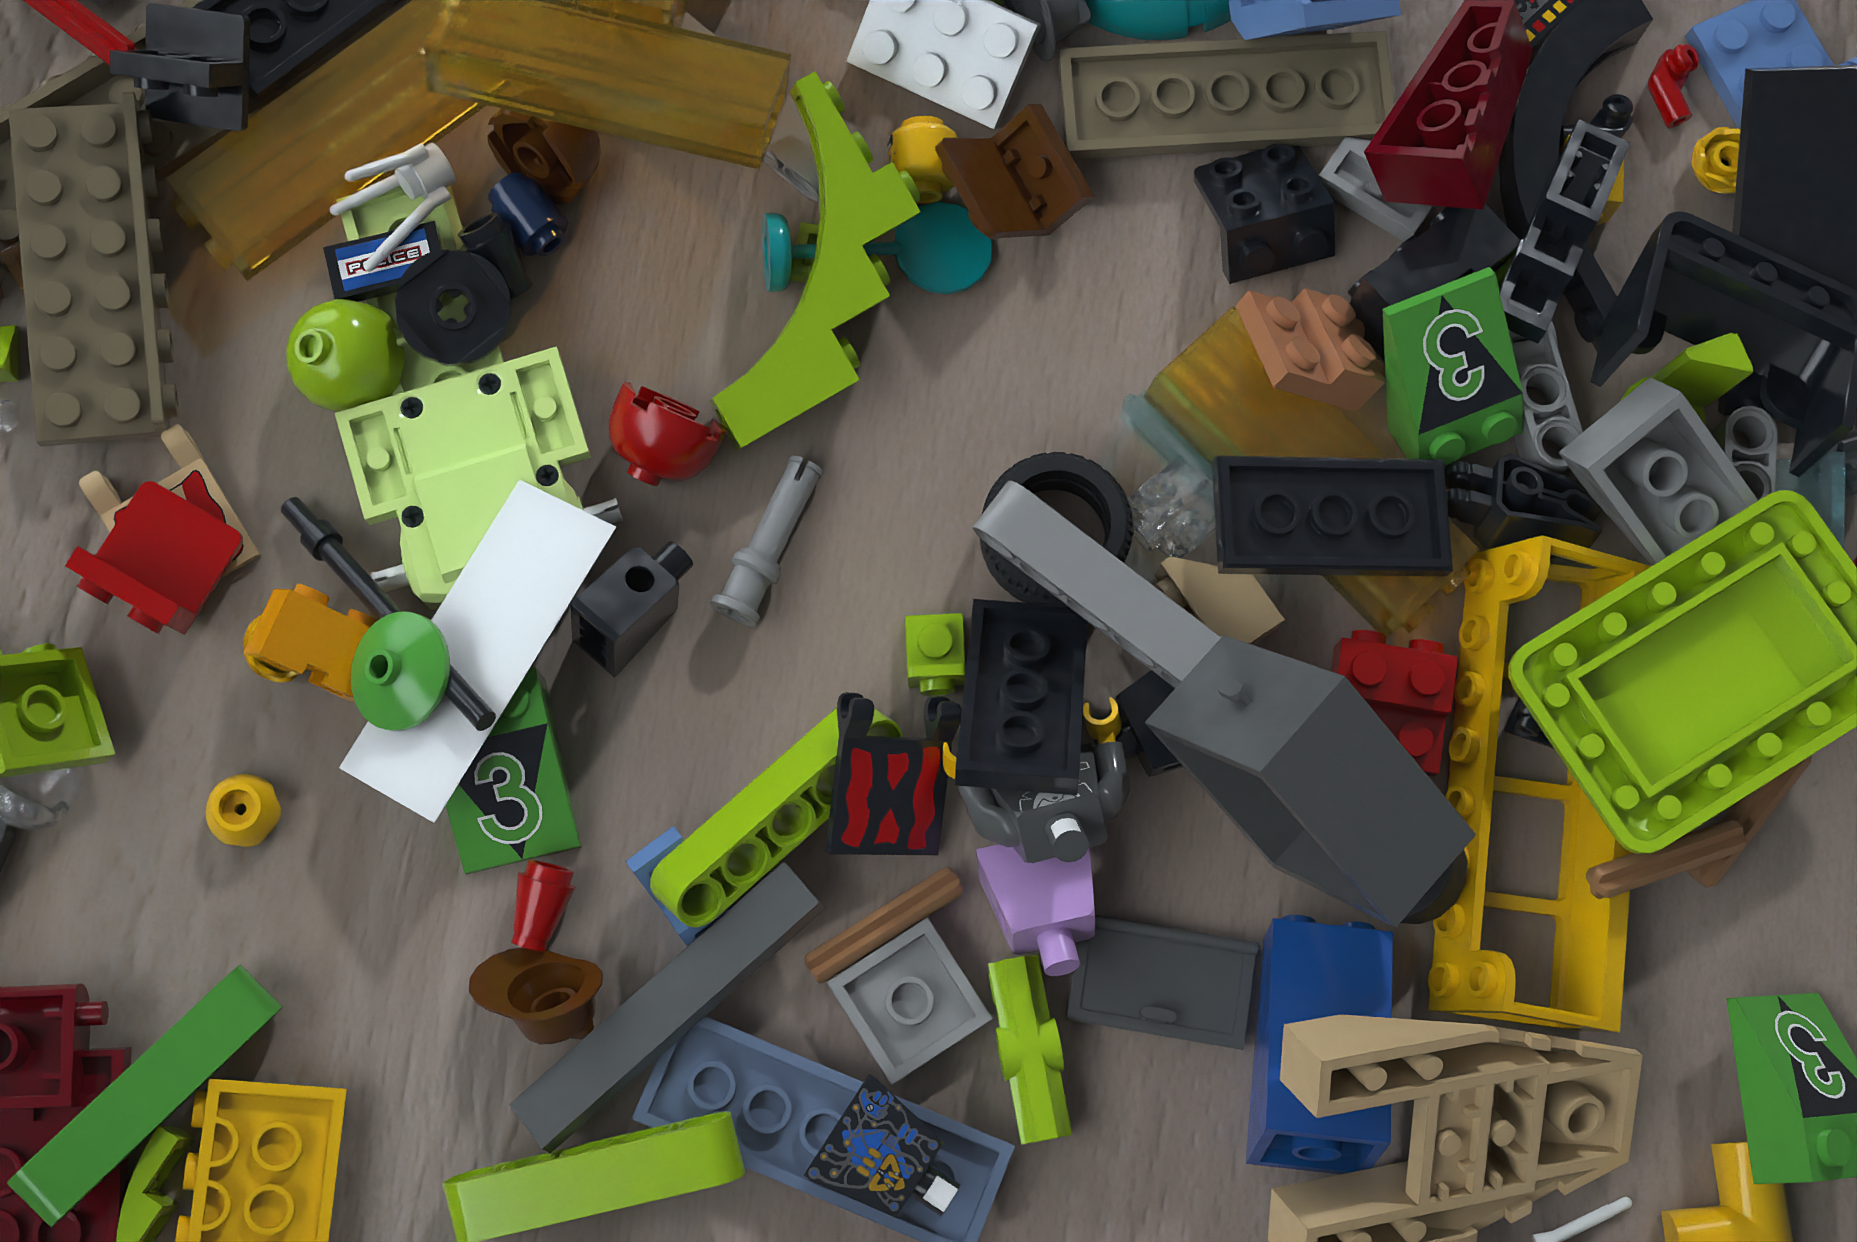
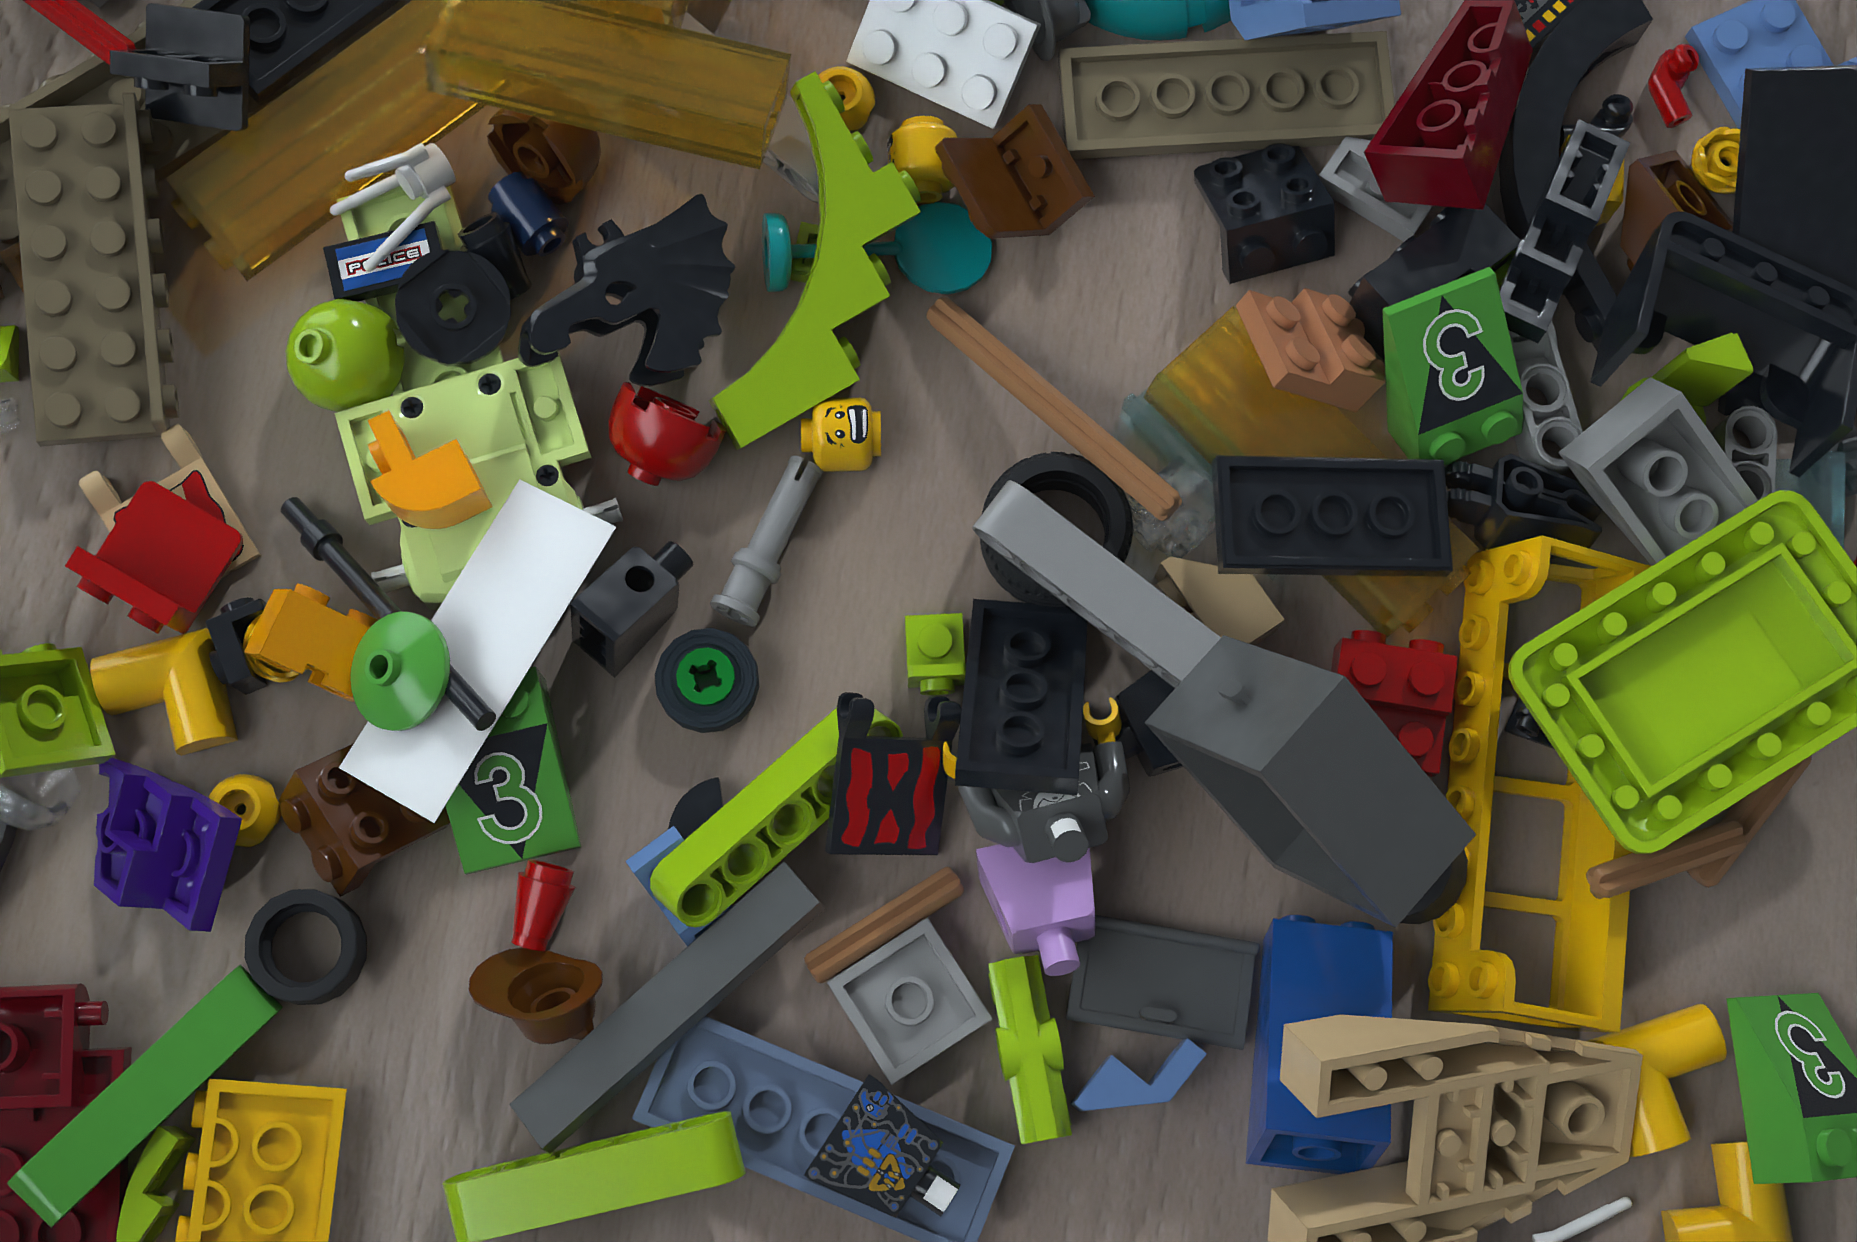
(162, 845): none -> dark purple slope
(172, 673): none -> yellow brick
(227, 635): none -> black bracket
(264, 927): none -> black tyre
(348, 821): none -> reddish brown bracket
(424, 490): none -> light orange brick
(666, 279): none -> black animal
(697, 807): none -> black tile
(714, 705): none -> black wheel
(842, 434): none -> yellow head
(858, 94): none -> yellow plate
(1055, 409): none -> medium nougat axle
(1117, 1086): none -> medium blue slope
(1660, 187): none -> reddish brown slope
(1669, 1048): none -> yellow brick

